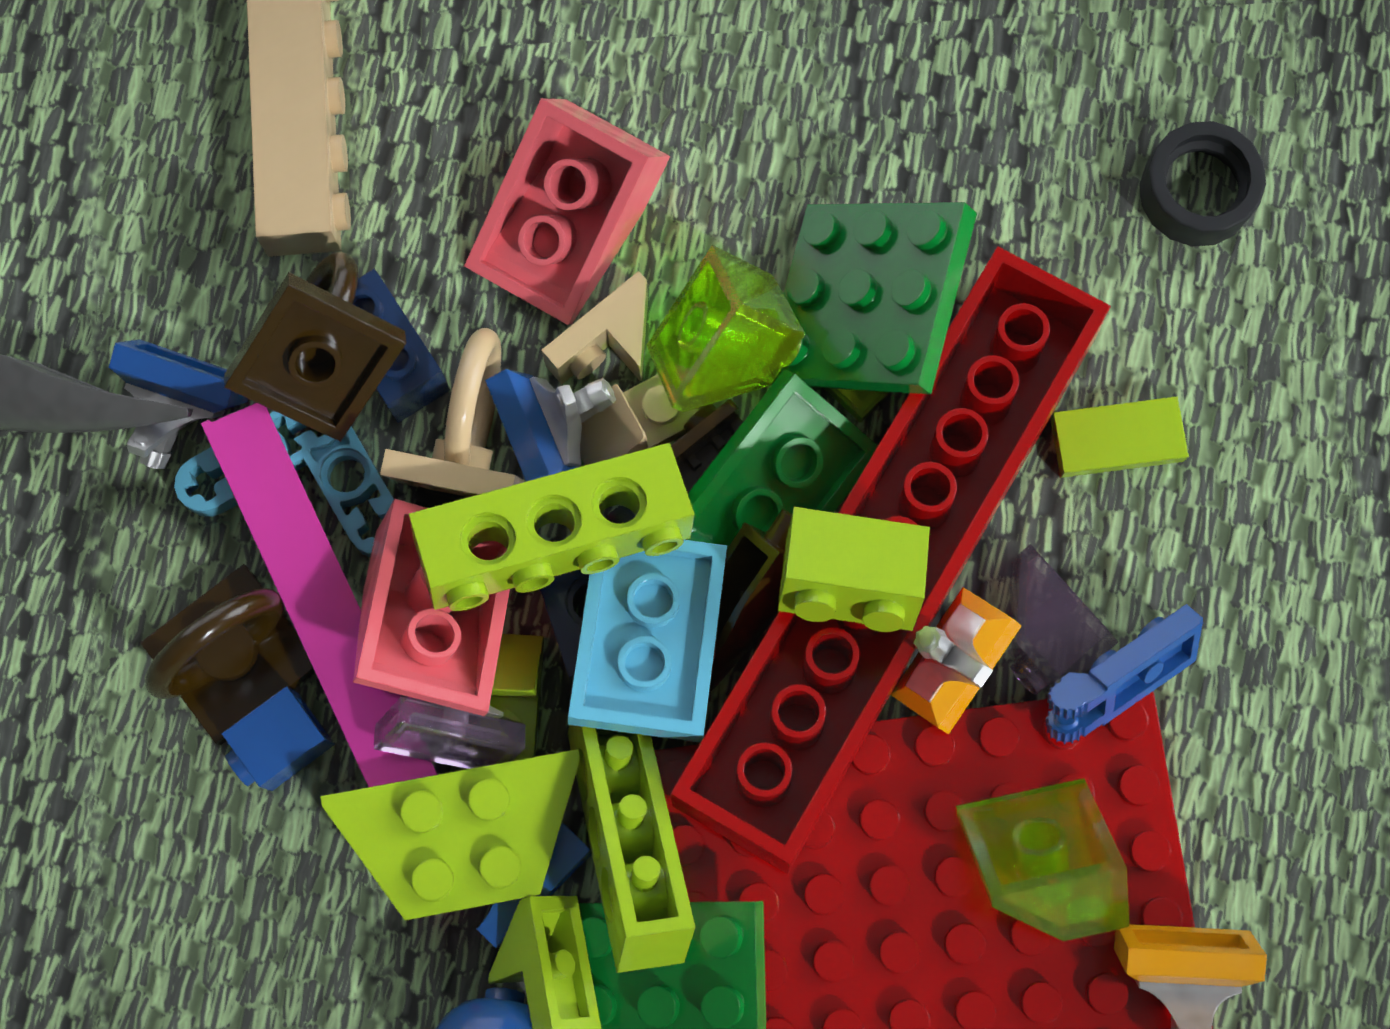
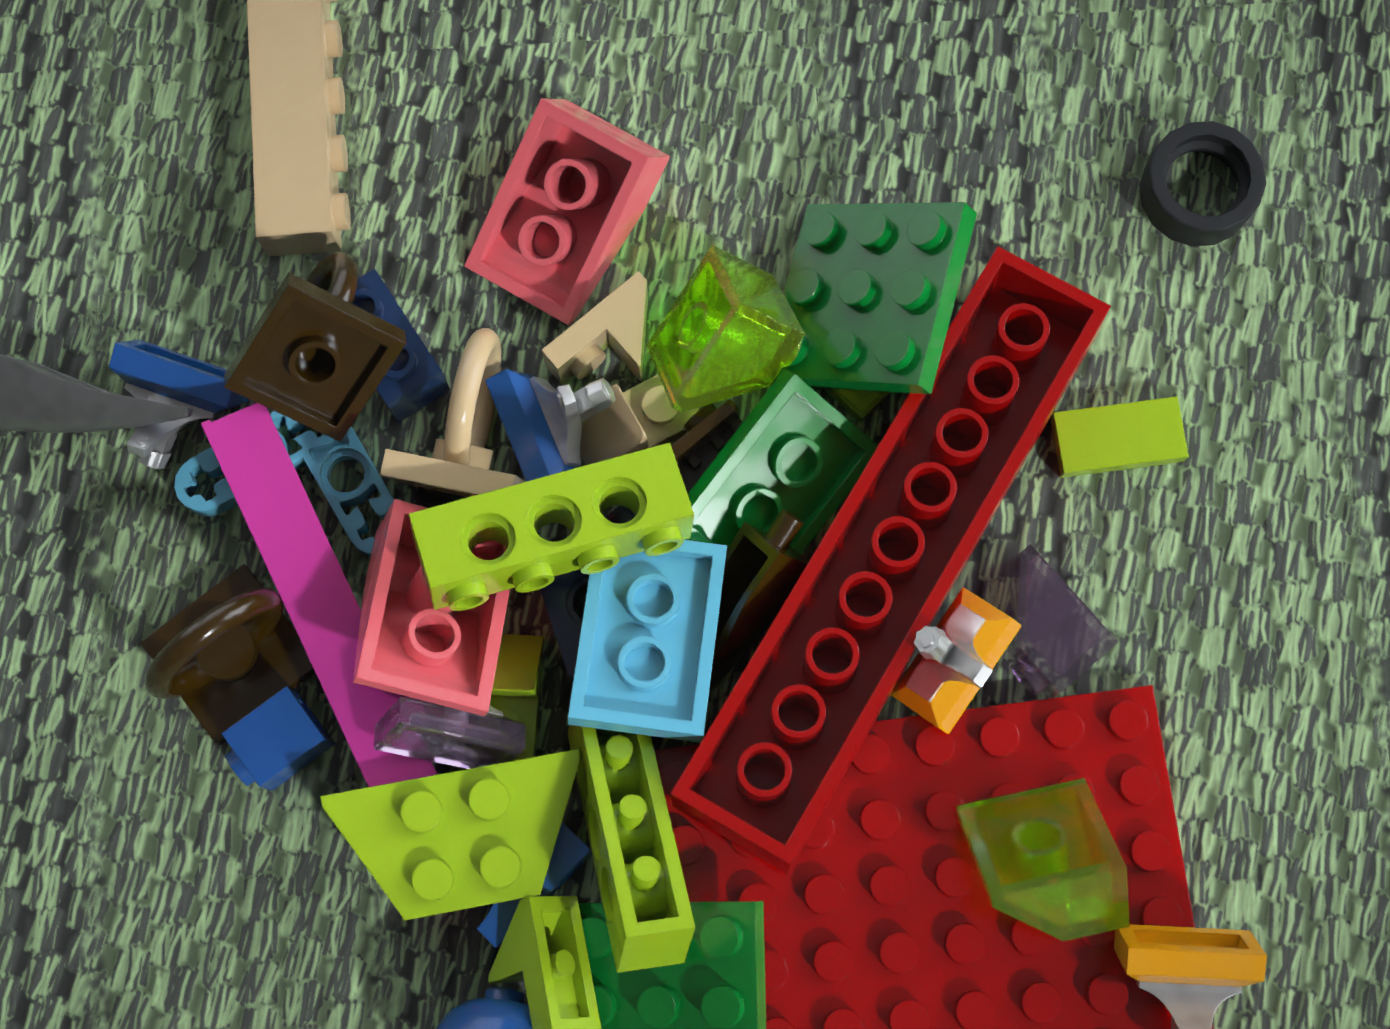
(854, 570): lime brick -> none
(1123, 676): blue hinge -> none

